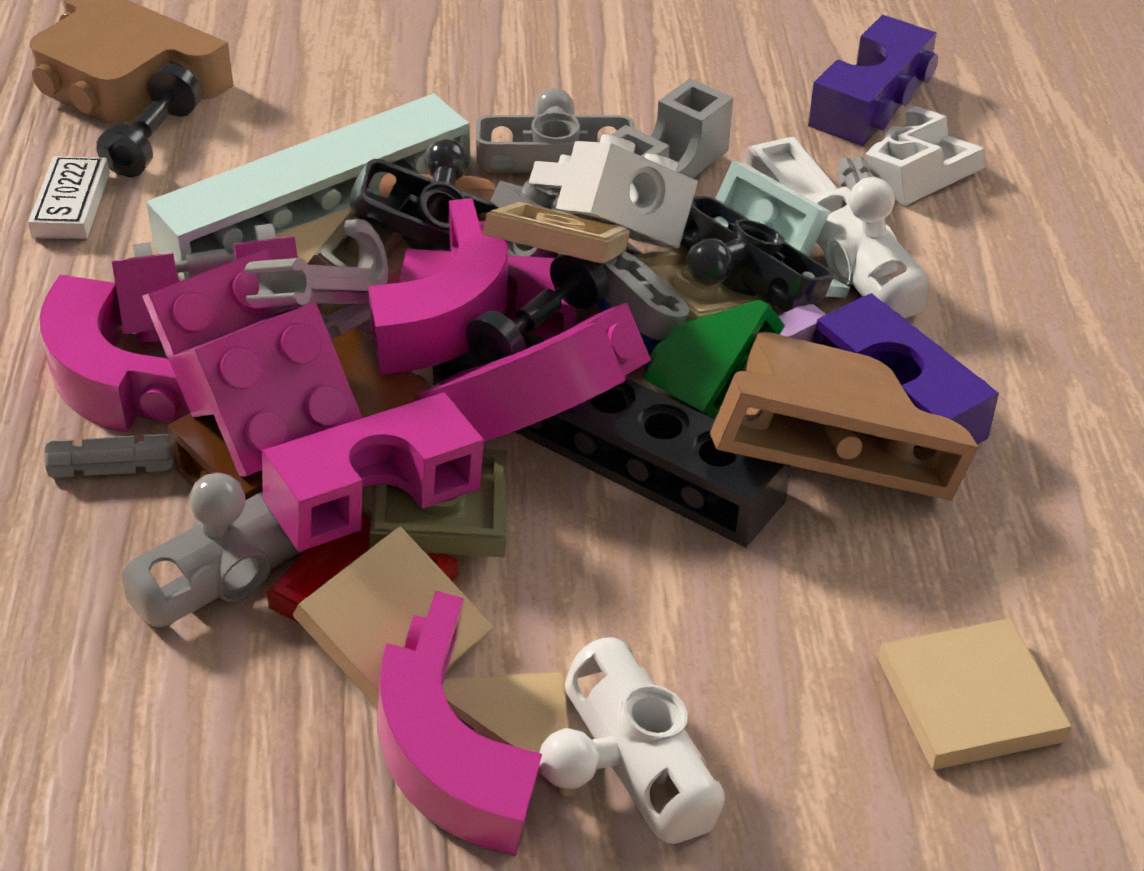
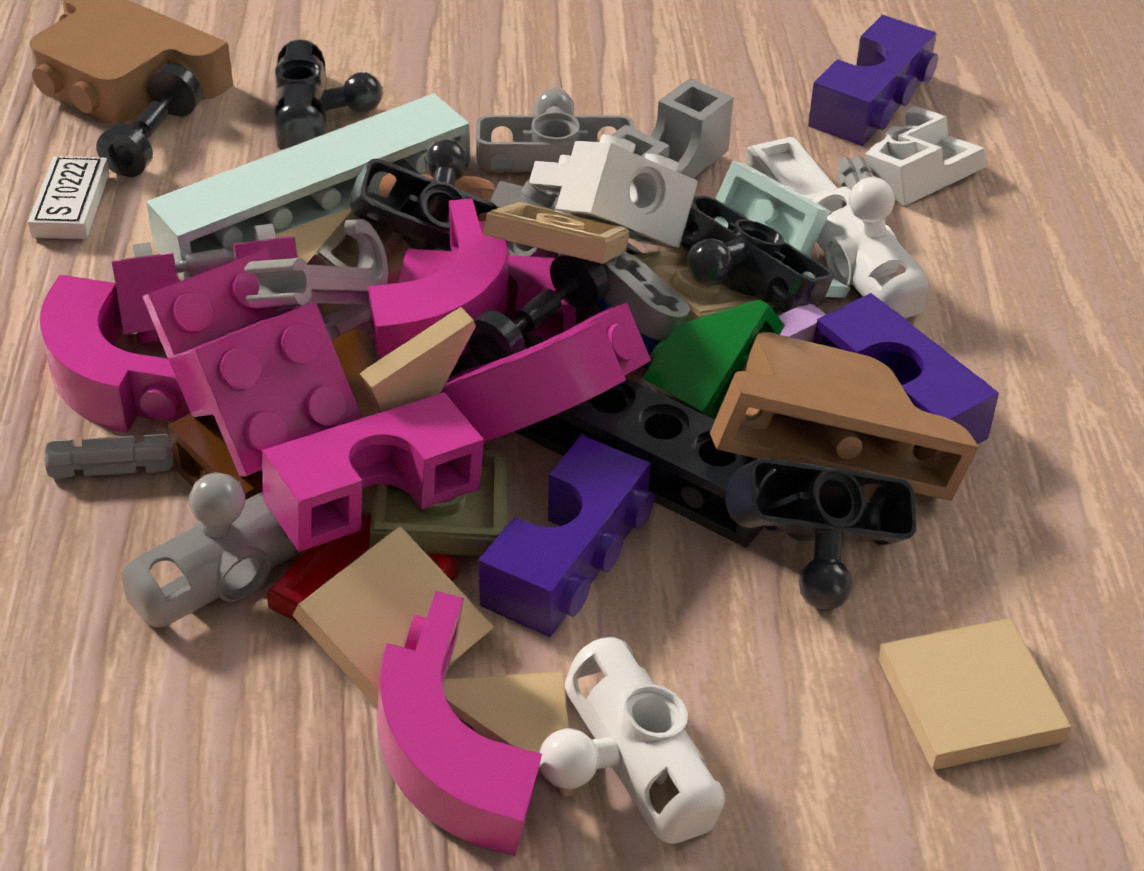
(304, 95): none -> black piece
(419, 365): none -> tan tile
(547, 571): none -> dark purple arch
(826, 507): none -> black piece

